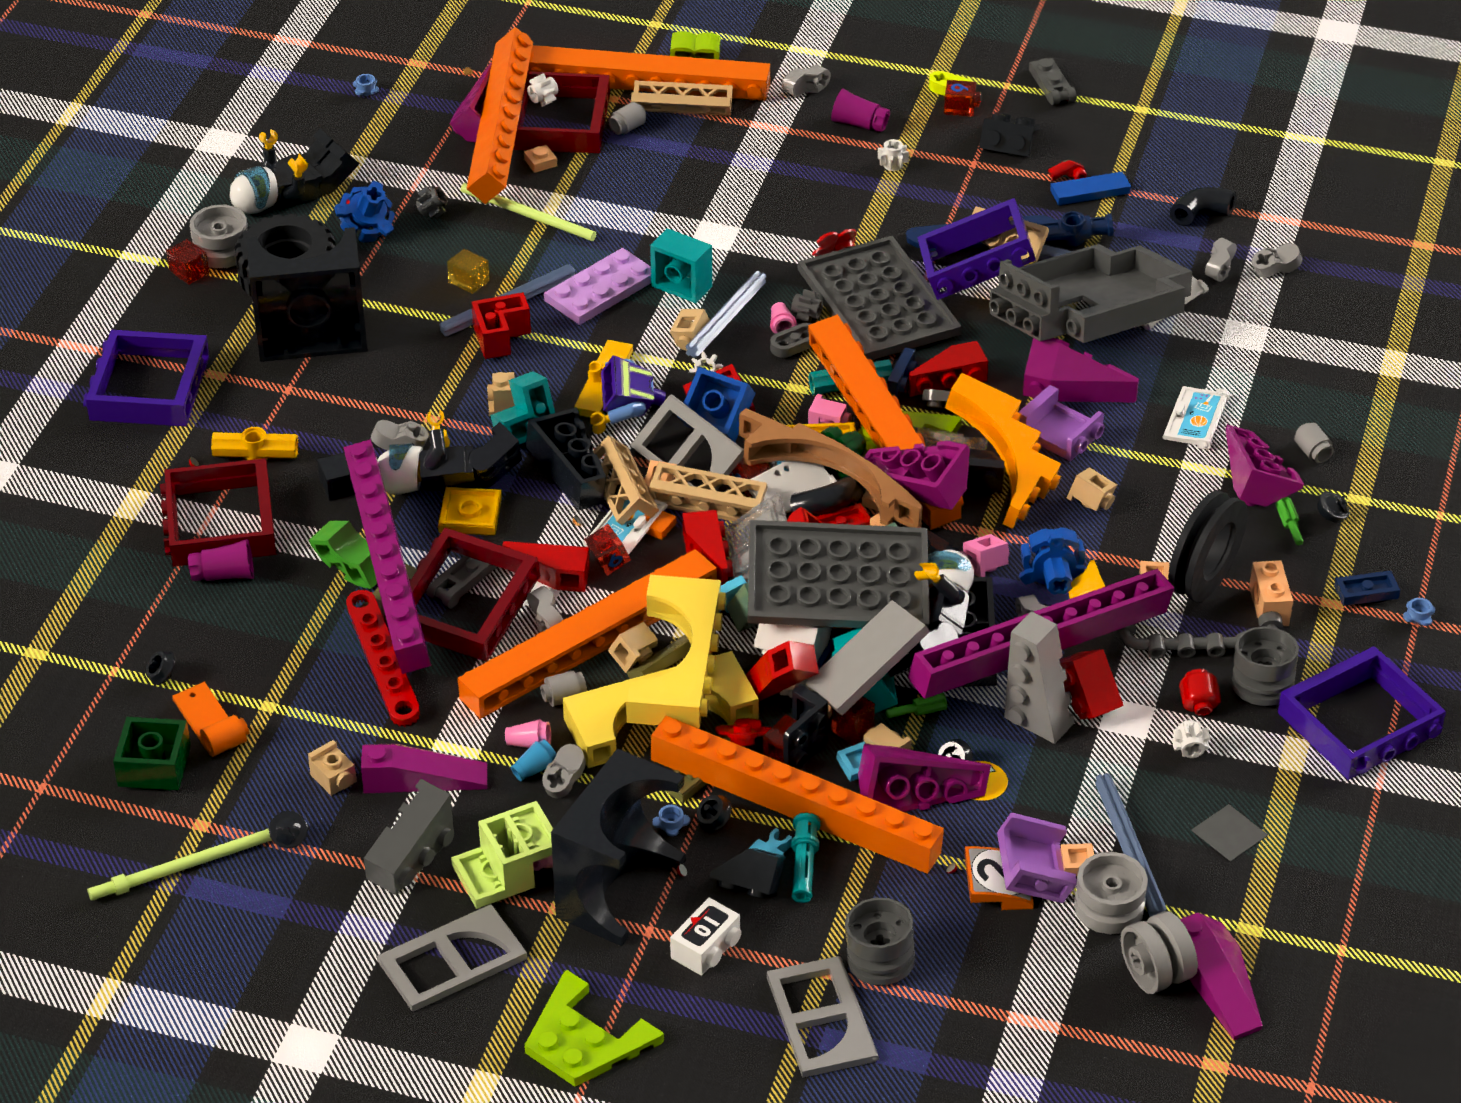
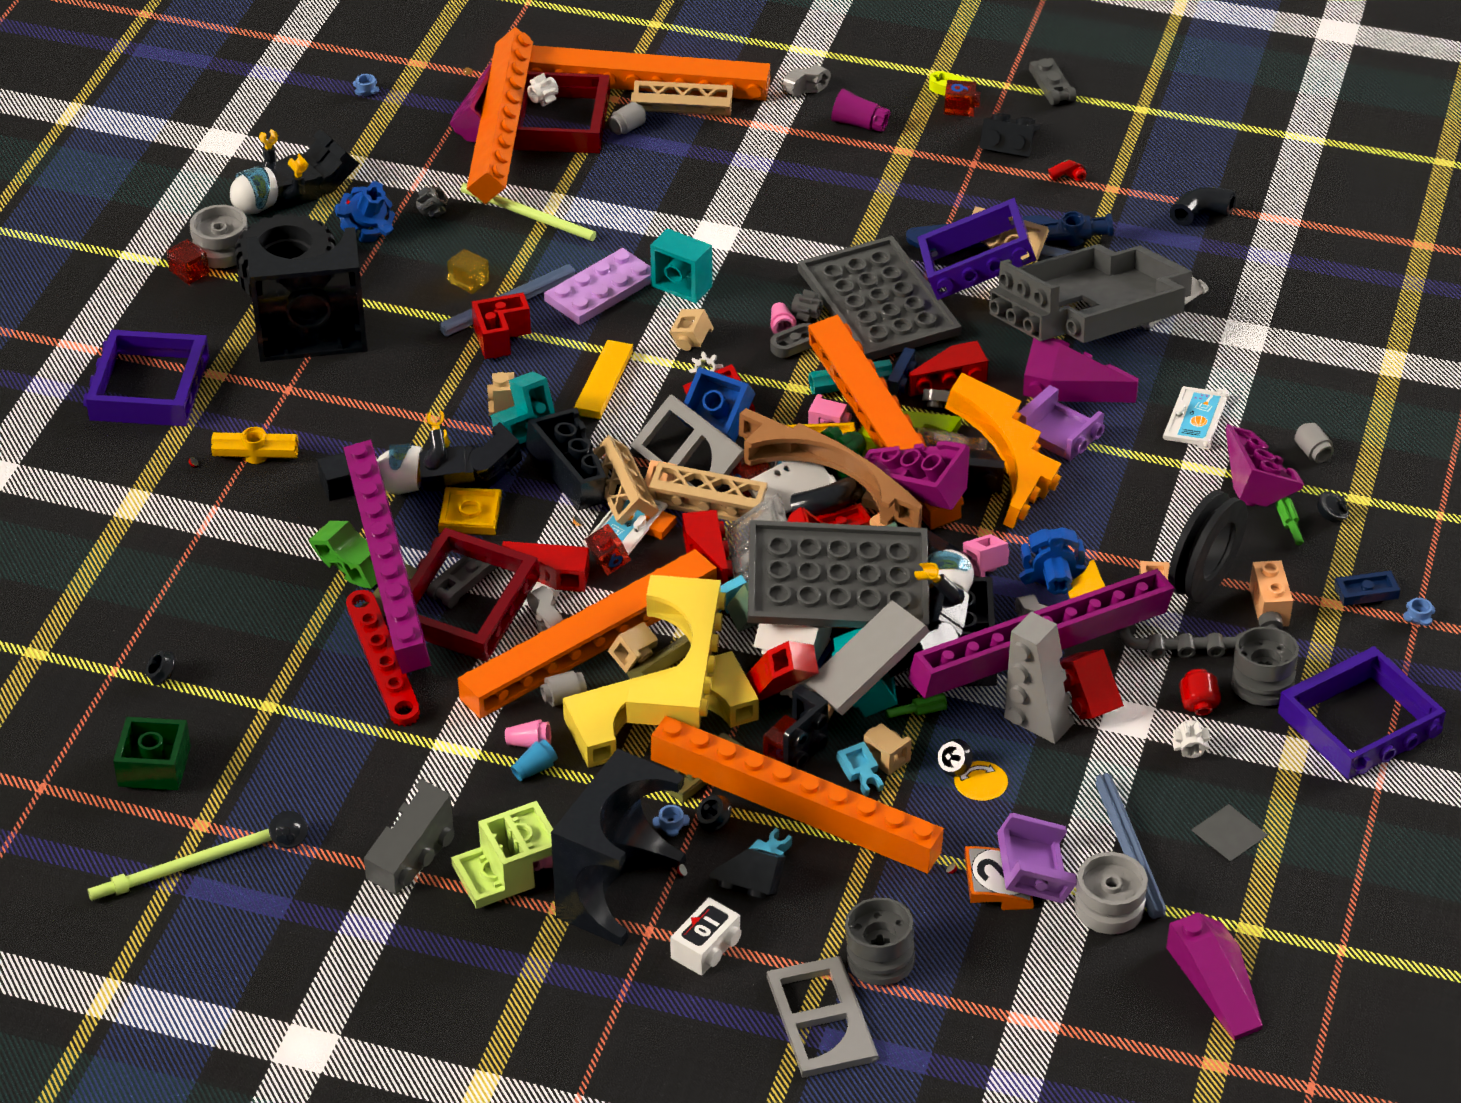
(209, 720): orange door -> none
(214, 478): dark red window -> none
(224, 562): magenta plant -> none
(331, 768): tan brick -> none
(389, 433): light grey piece -> none
(400, 767): magenta wedge -> none
(480, 924): light grey window -> none
(540, 158): light nougat plate -> none
(564, 771): light grey piece -> none
(576, 1046): lime wing -> none
(625, 391): torso -> none
(695, 46): lime brick -> none
(725, 314): axle -> none
(743, 731): red plate -> none
(805, 846): teal pin -> none
(833, 241): red plate -> none
(855, 721): clear red brick -> none
(893, 155): white gear -> none
(917, 778): magenta wedge -> none
(1074, 855): light nougat plate -> none
(1090, 188): blue tile -> none
(1092, 490): tan brick -> none
(1159, 952): light grey wheel -> none
(1220, 260): light grey piece -> none
(1282, 259): light grey piece -> none

